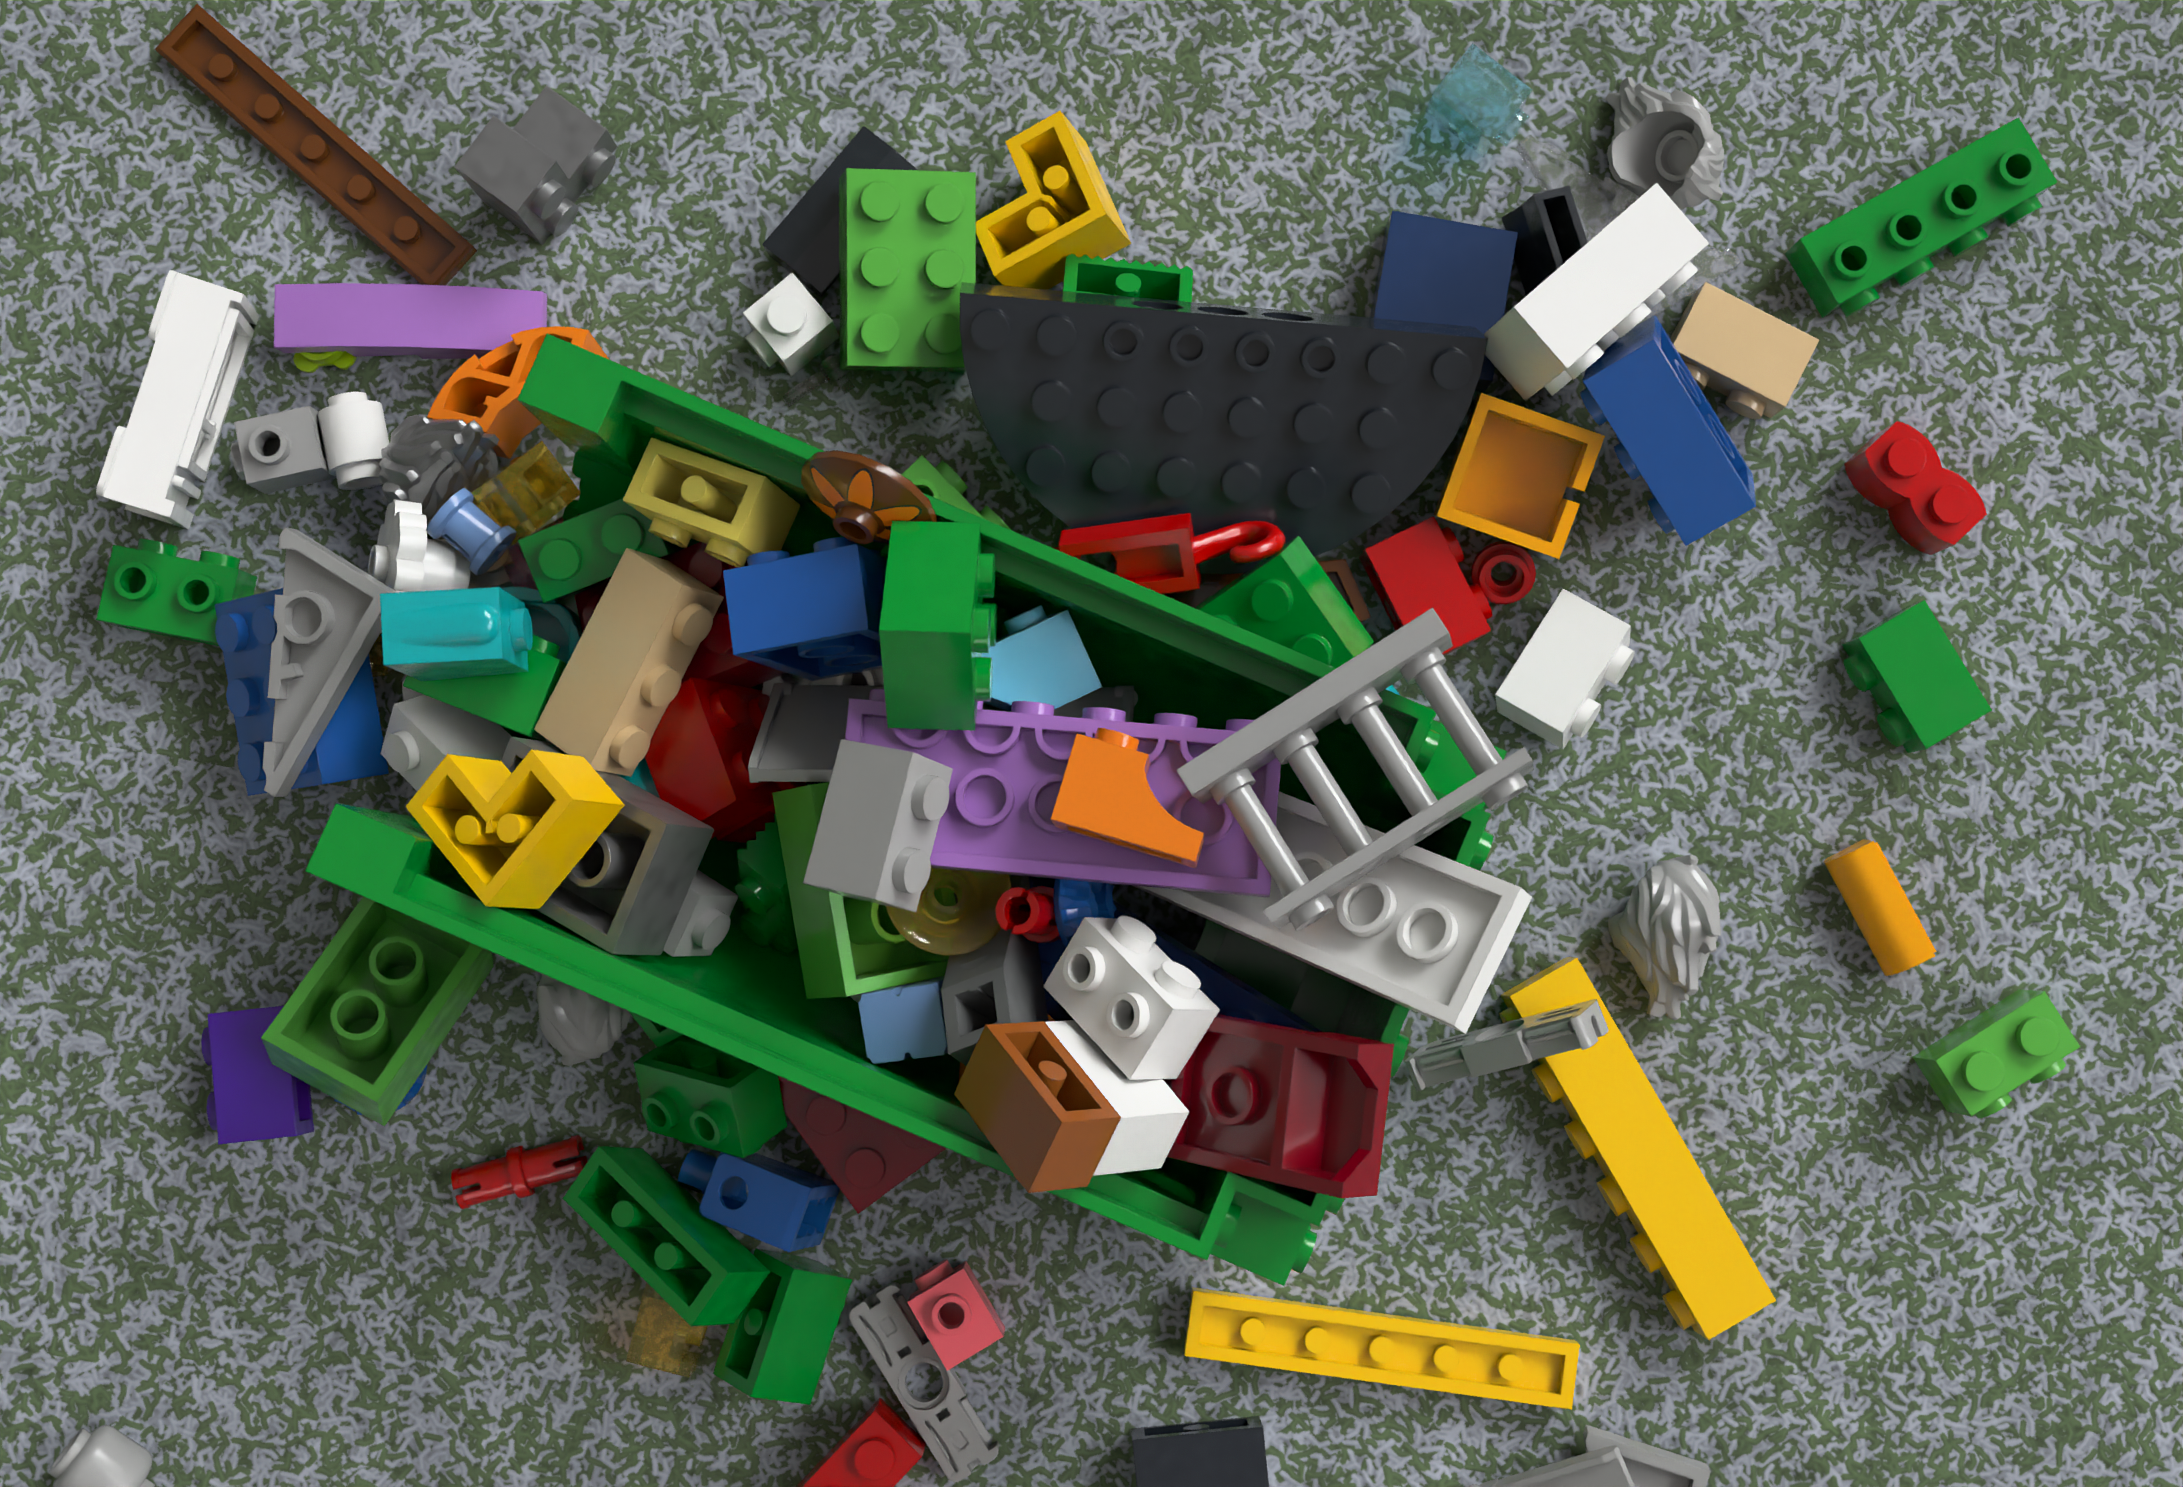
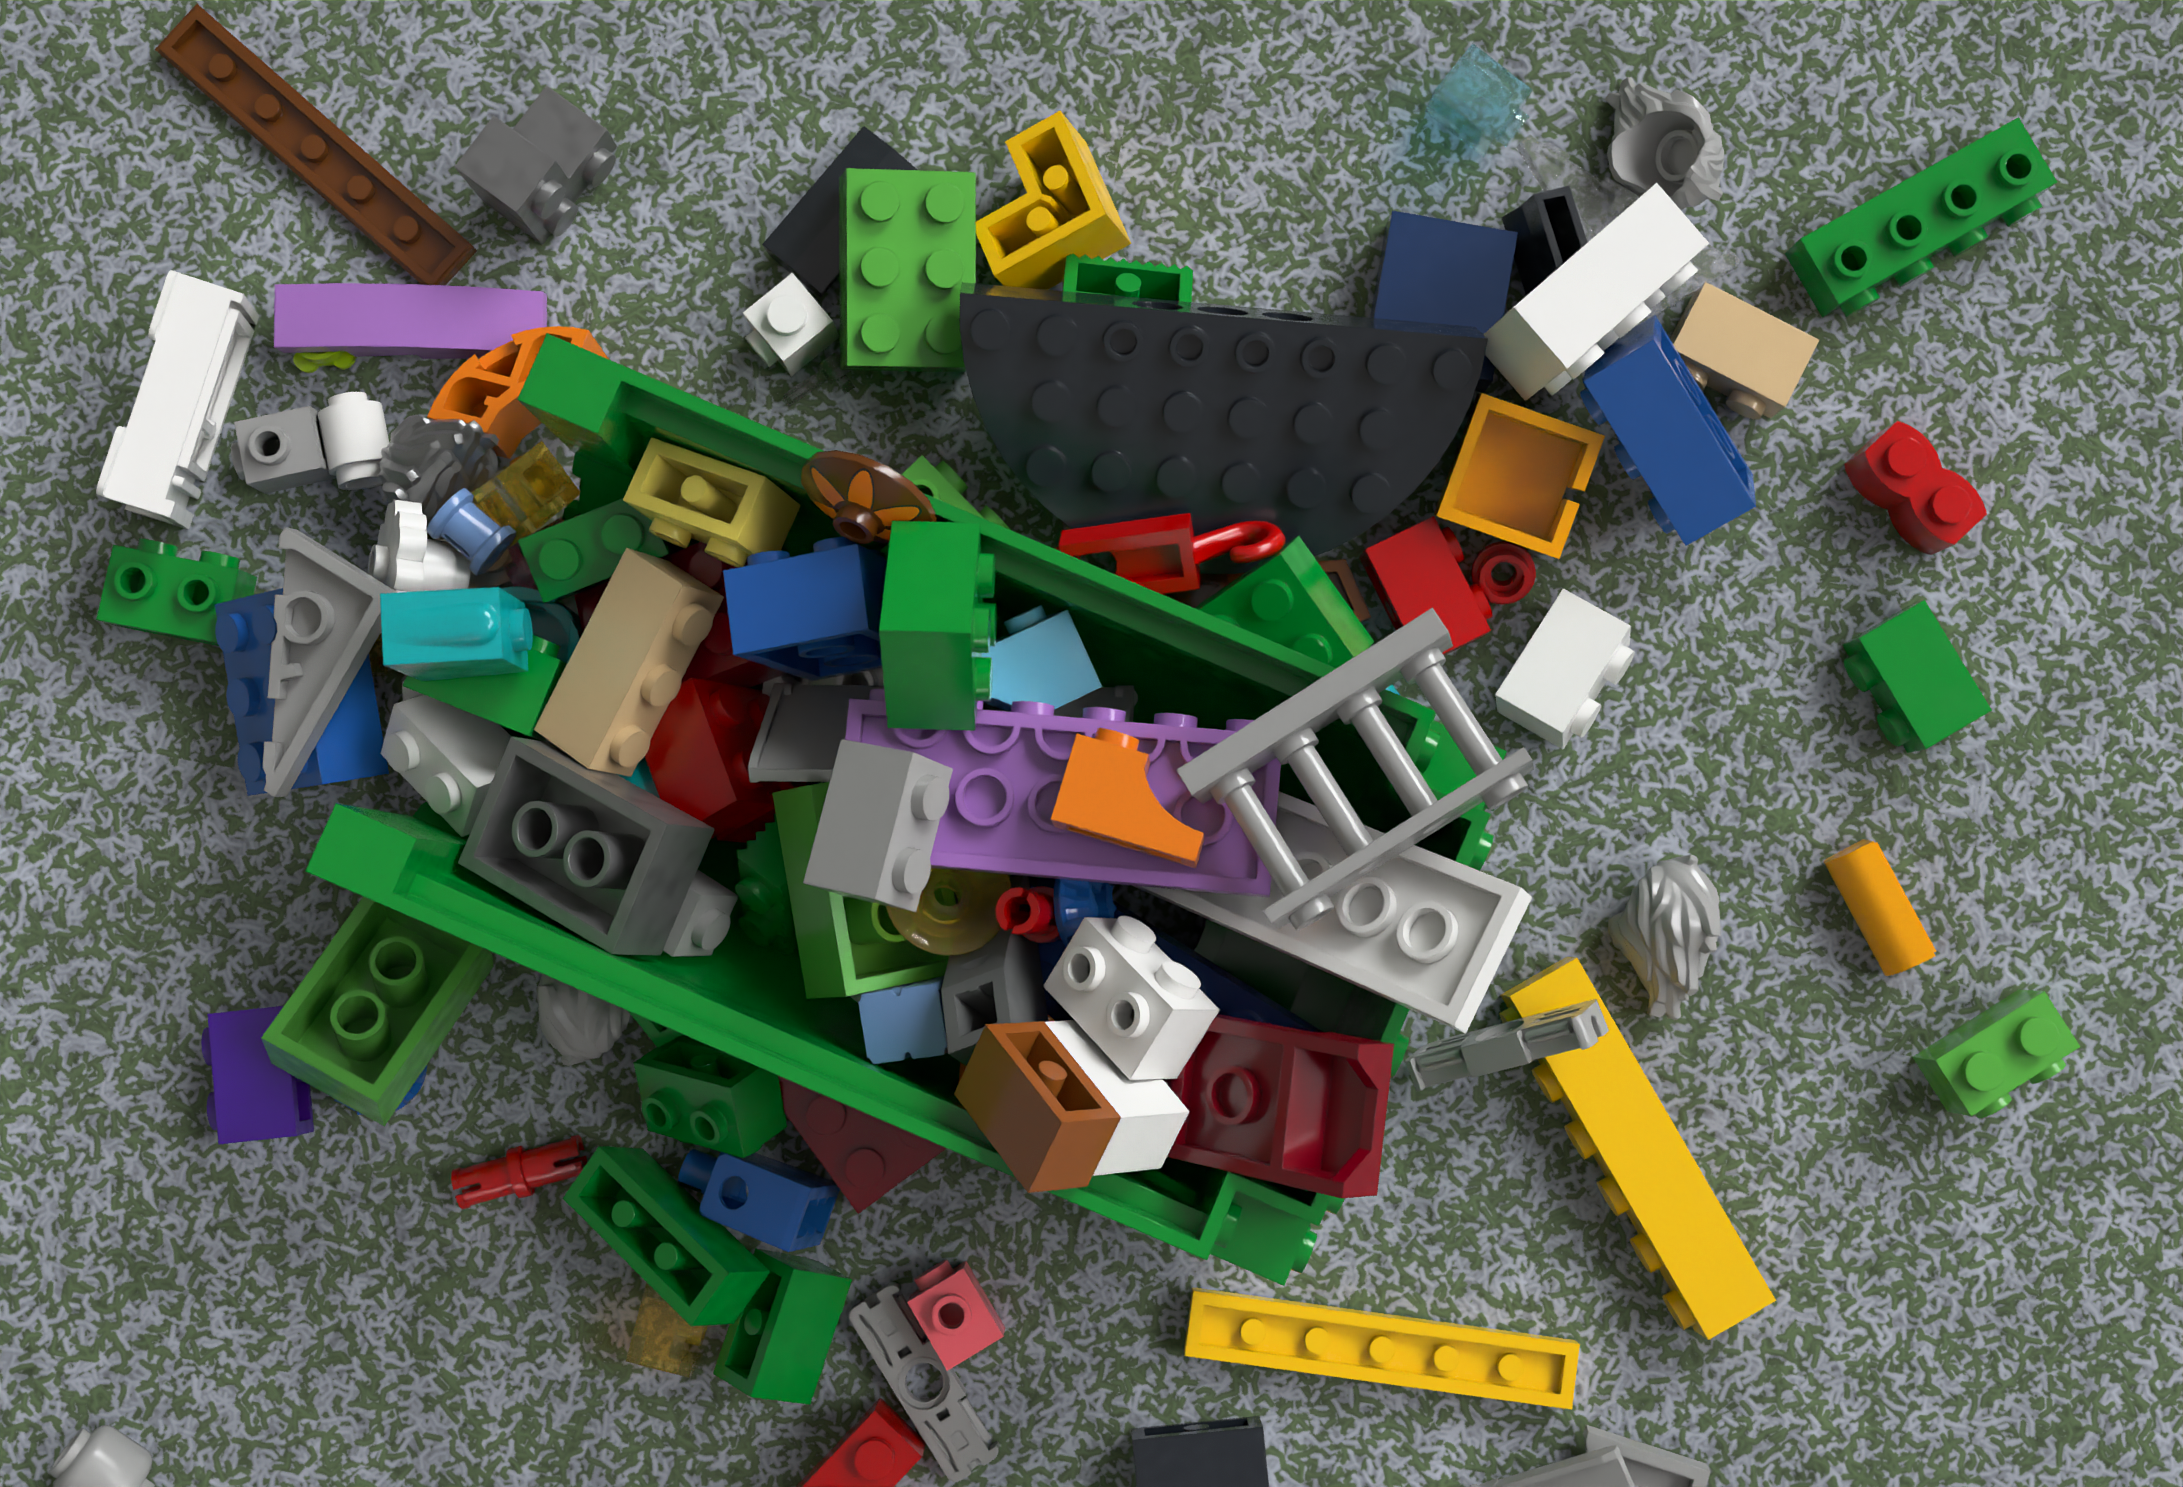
(518, 829): yellow brick -> none

